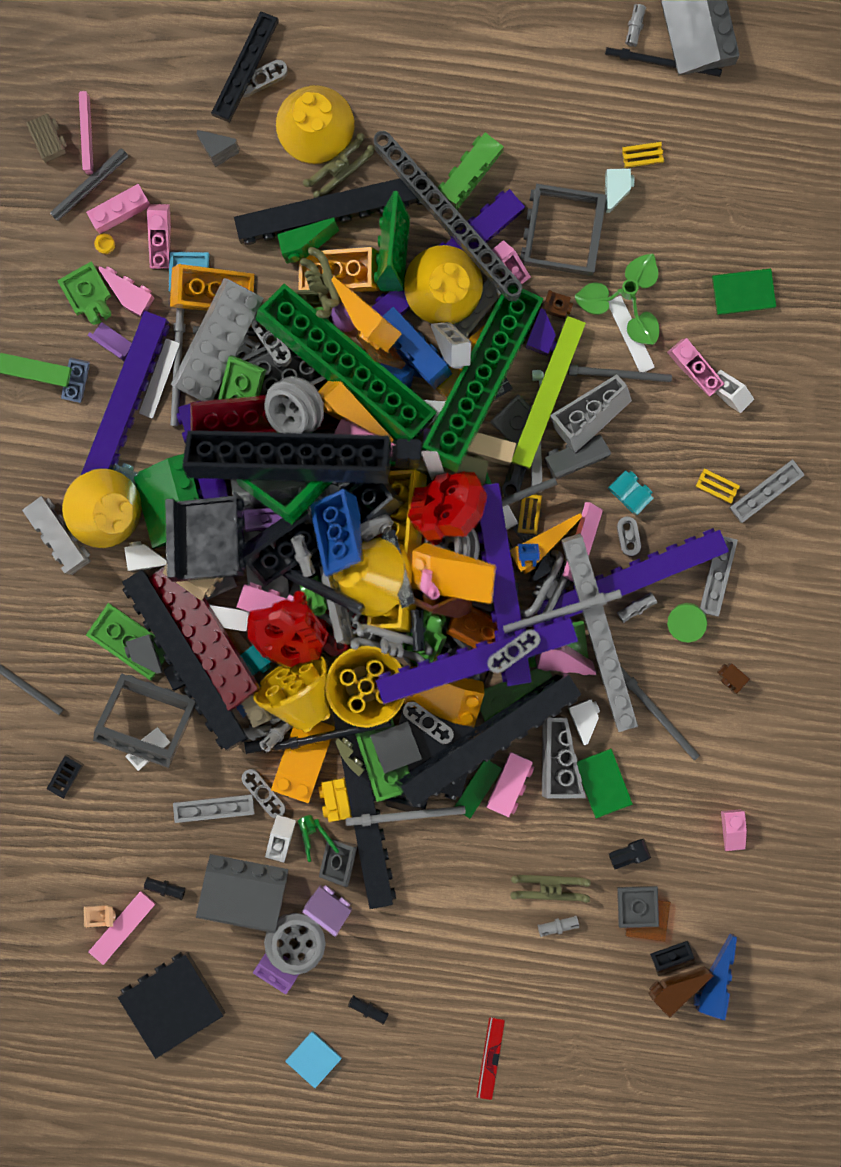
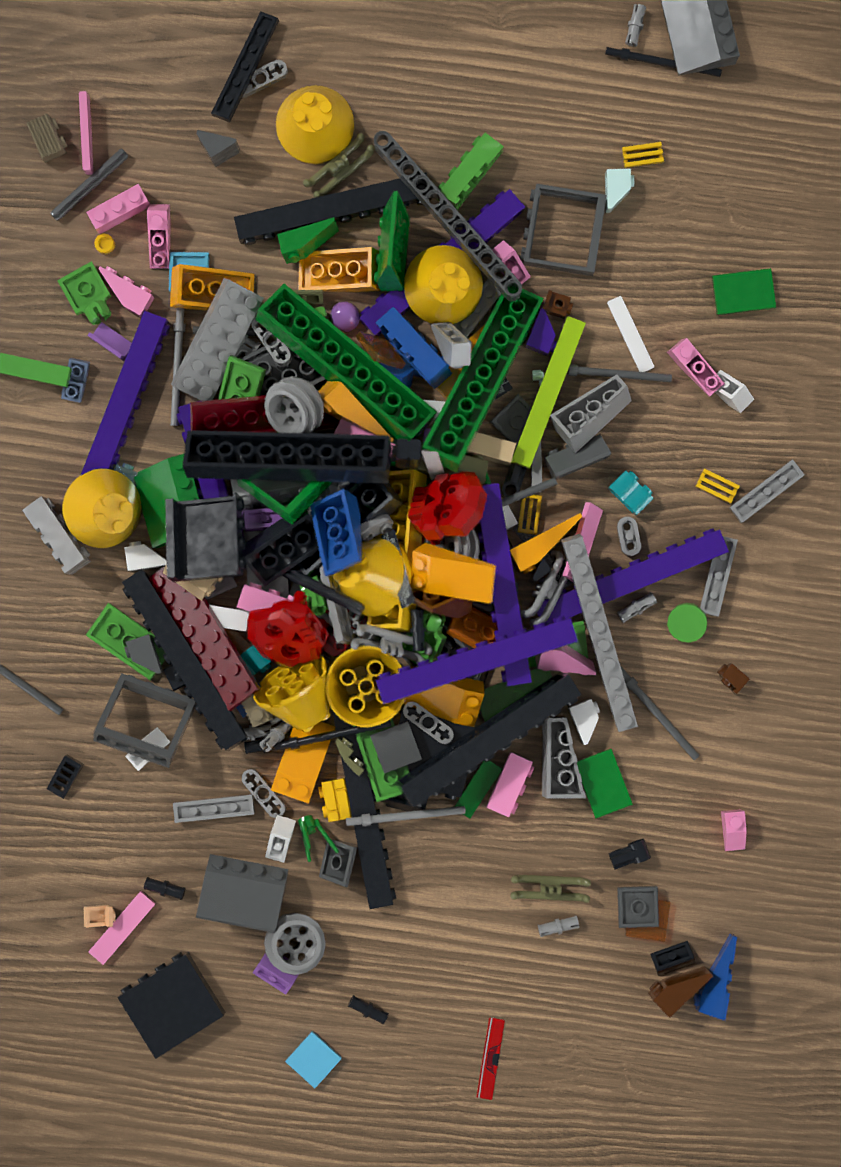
(159, 378): white sticker -> none
(303, 555): light grey pin -> none
(321, 282): olive piece -> none
(328, 909): lavender slope -> none
(370, 323): light orange slope -> none
(428, 586): bright pink arm -> none
(504, 664): light grey beam -> none
(528, 552): blue tile -> none
(600, 599): light grey bar -> none
(639, 273): bright green plant -> none

